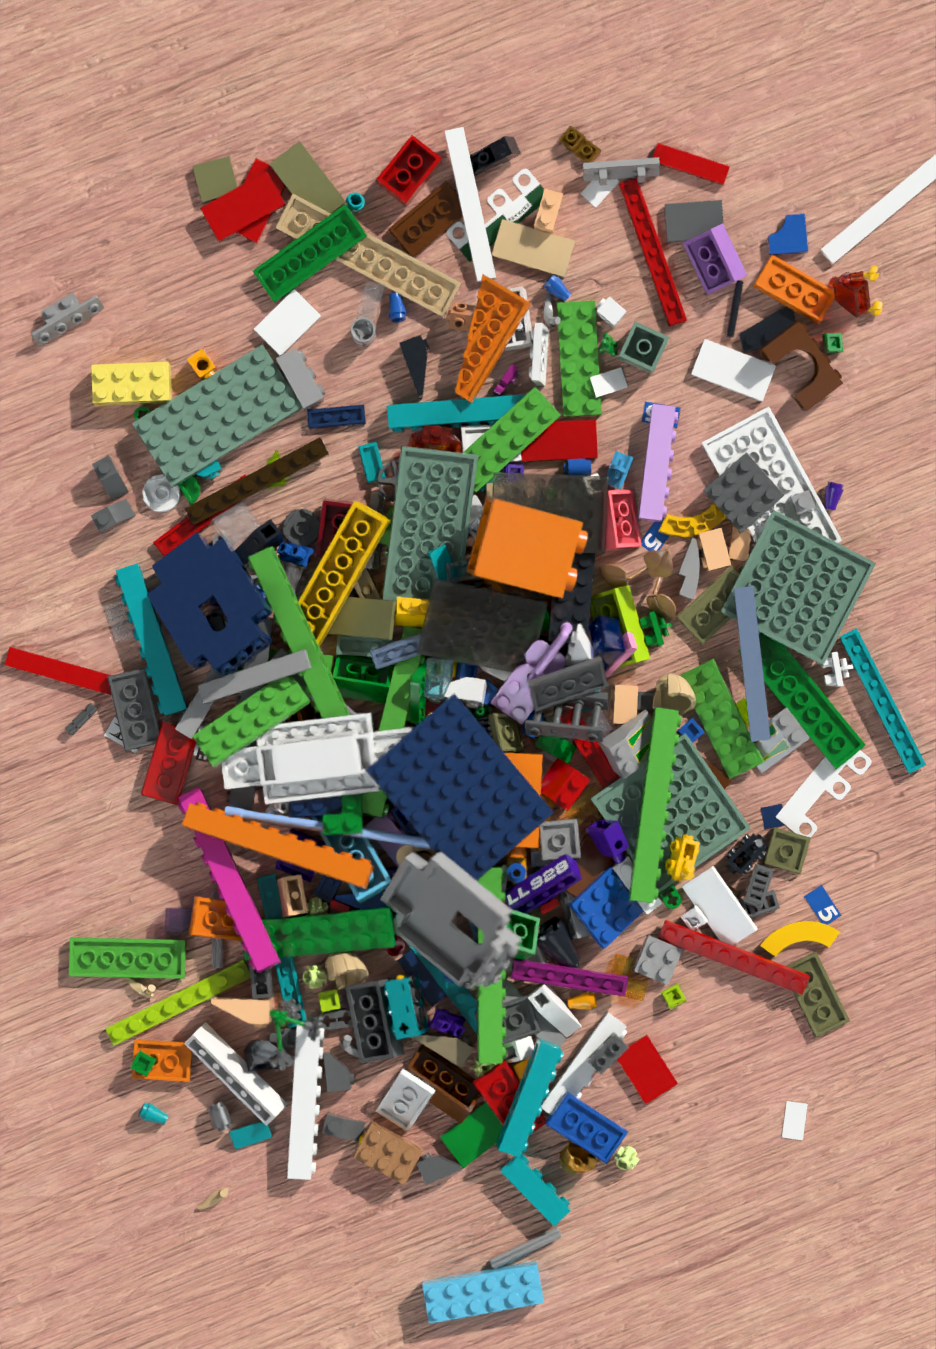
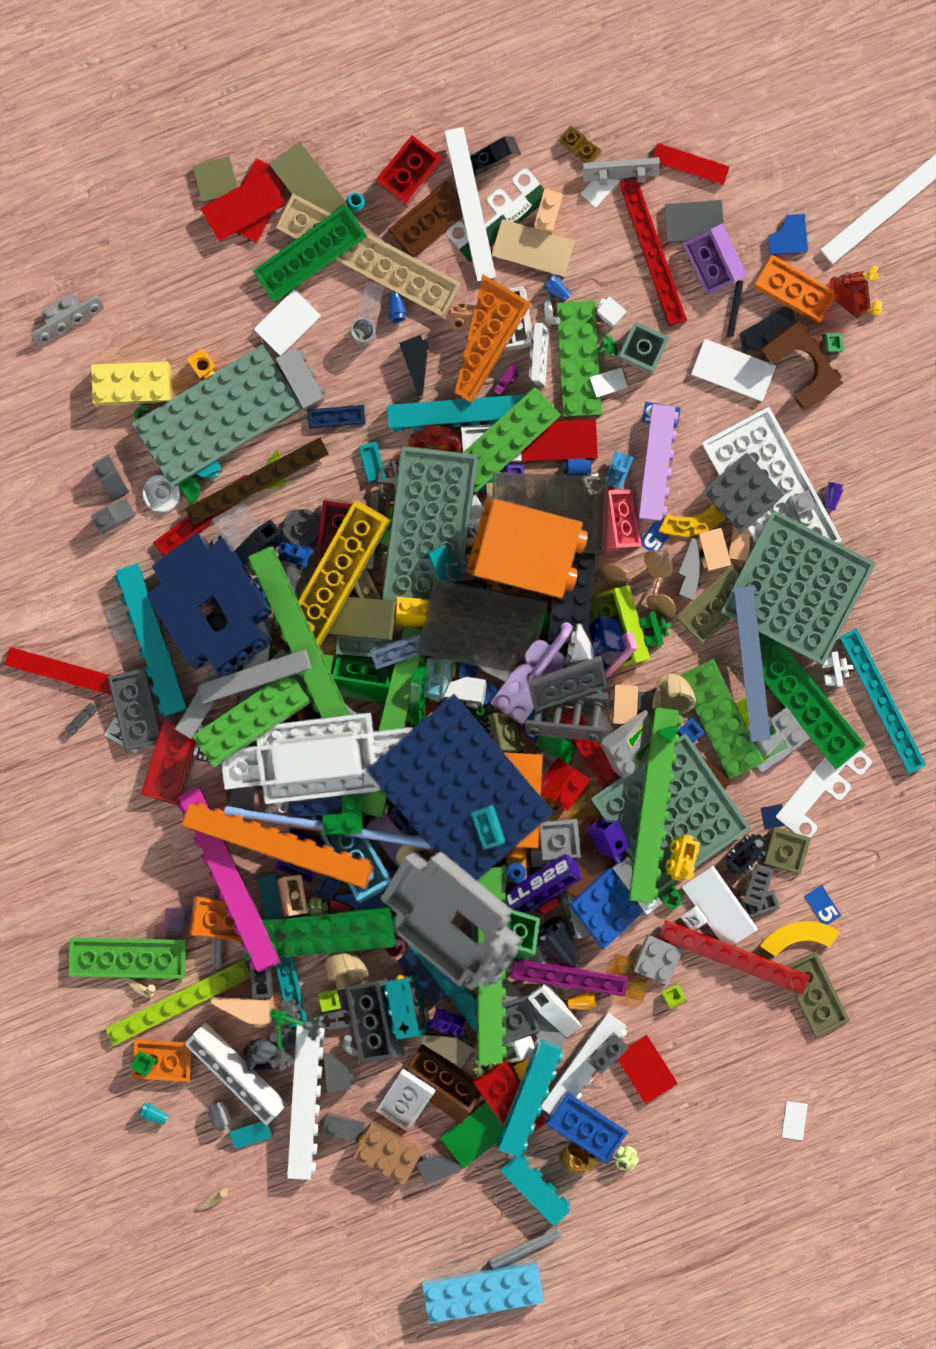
(314, 976): yellowish green gear -> none
(488, 827): none -> teal slope
(668, 733): none -> green slope

